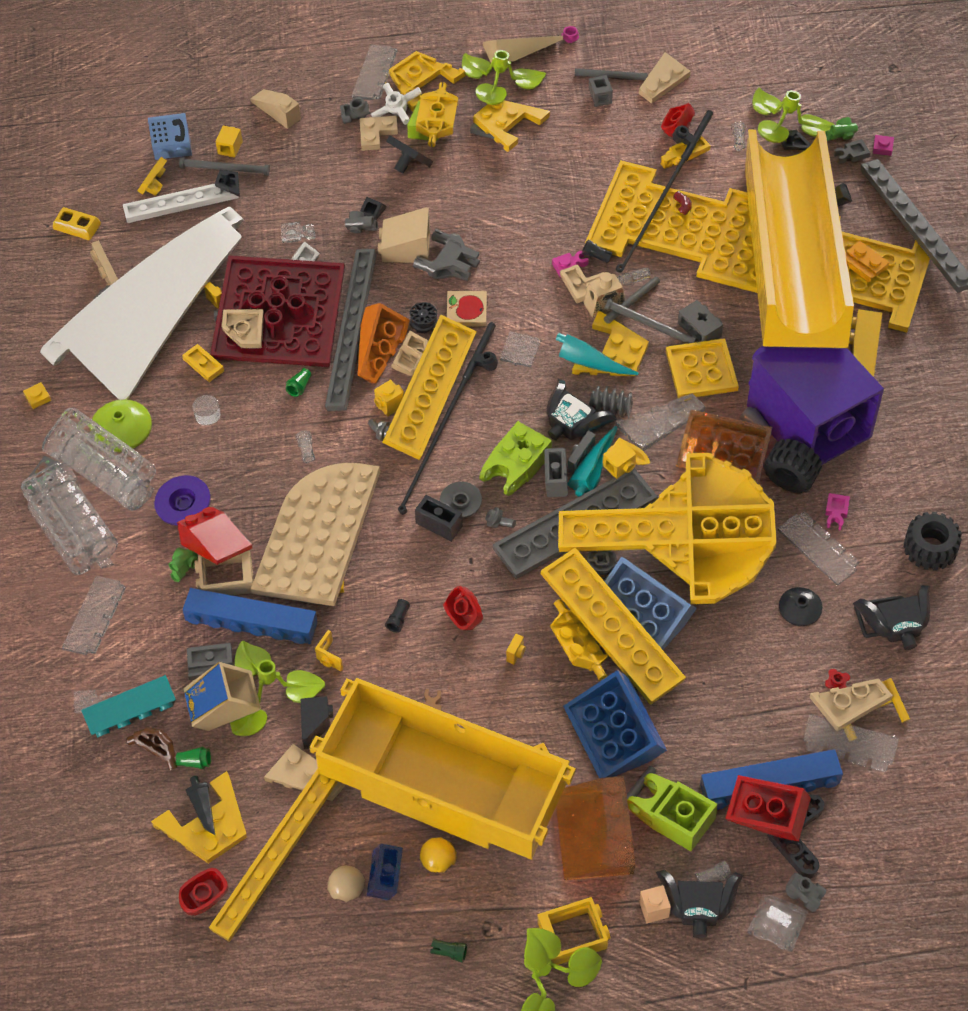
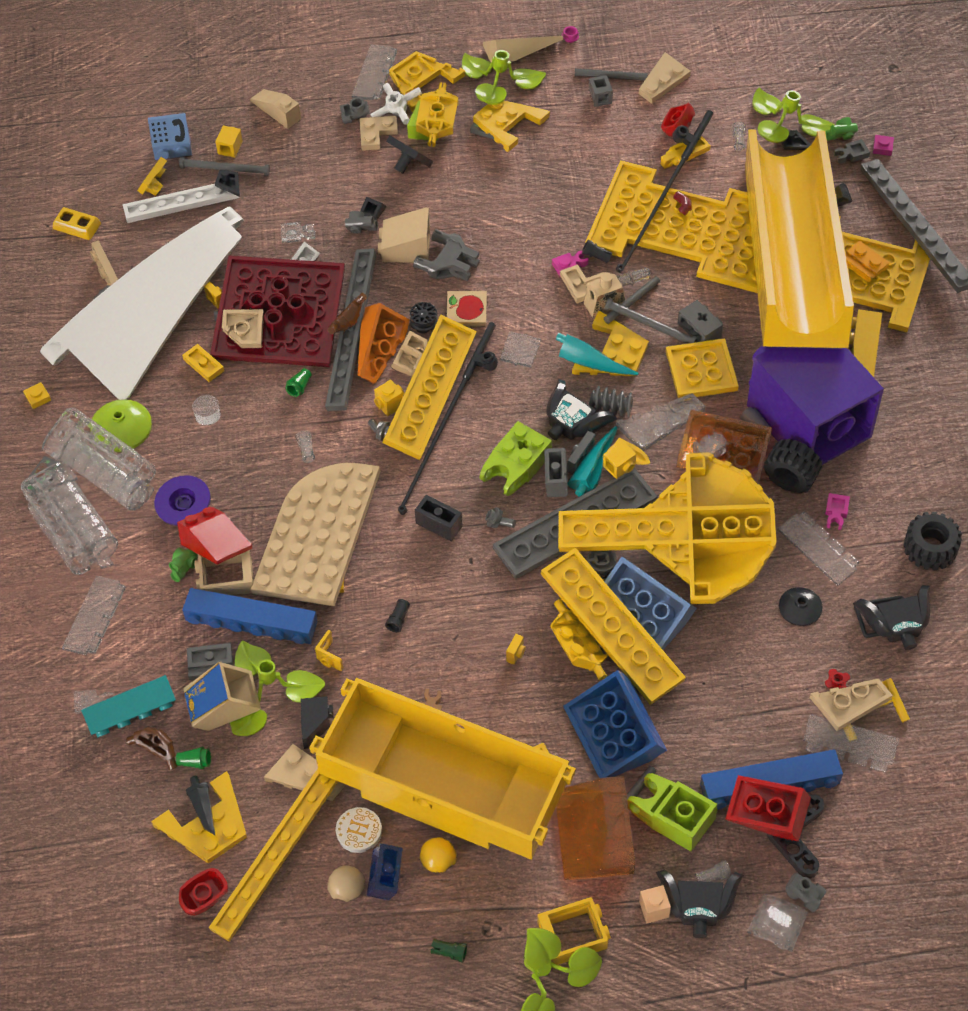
(348, 316): none -> reddish brown piece
(358, 830): none -> white tile
(463, 608): red piece -> none
(464, 493): dark grey dish -> none
(711, 445): none -> clear brick

